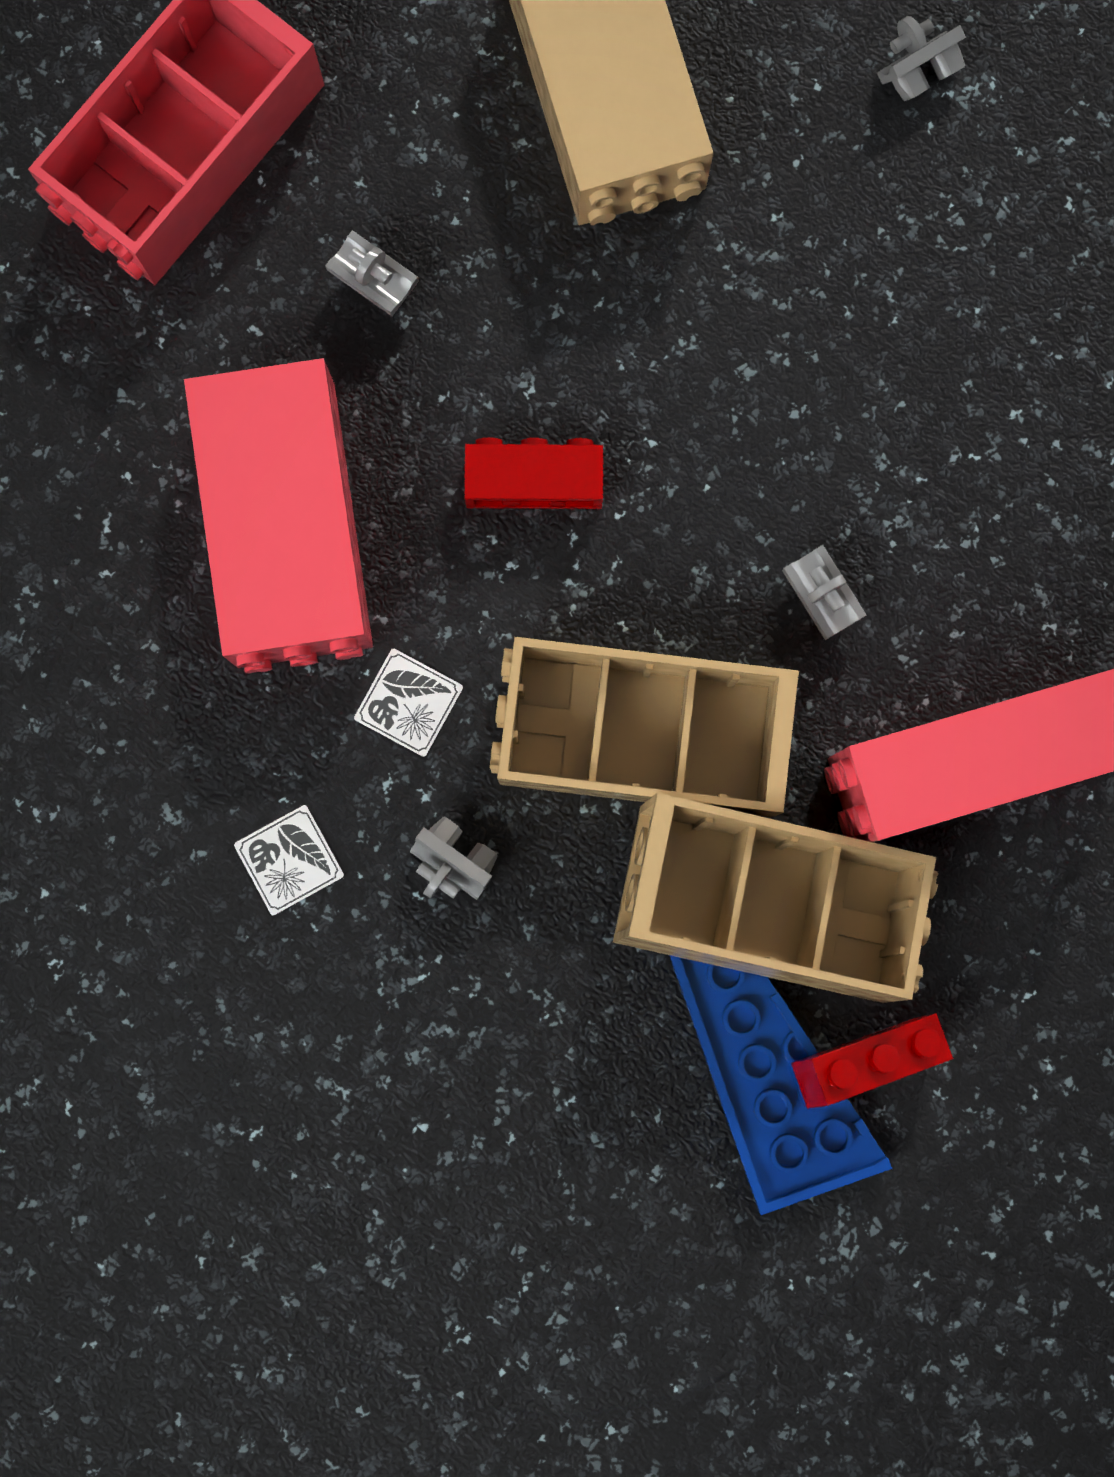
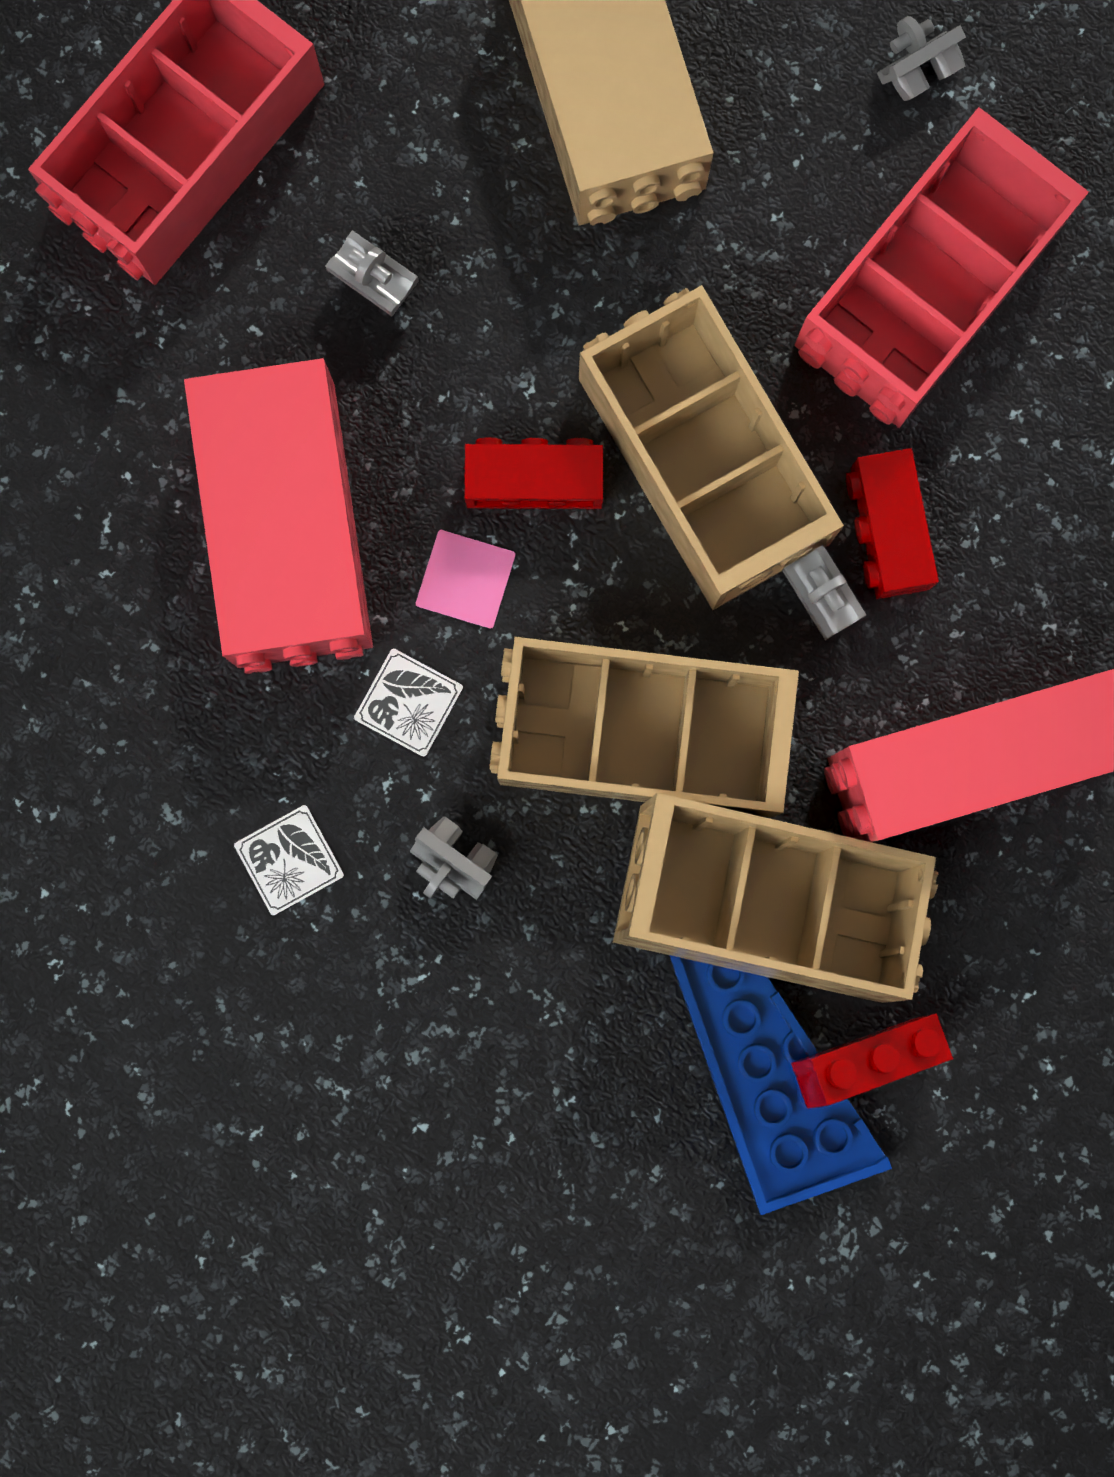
(465, 579): none -> bright pink sticker
(706, 446): none -> tan container
(892, 524): none -> red brick
(938, 268): none -> coral container

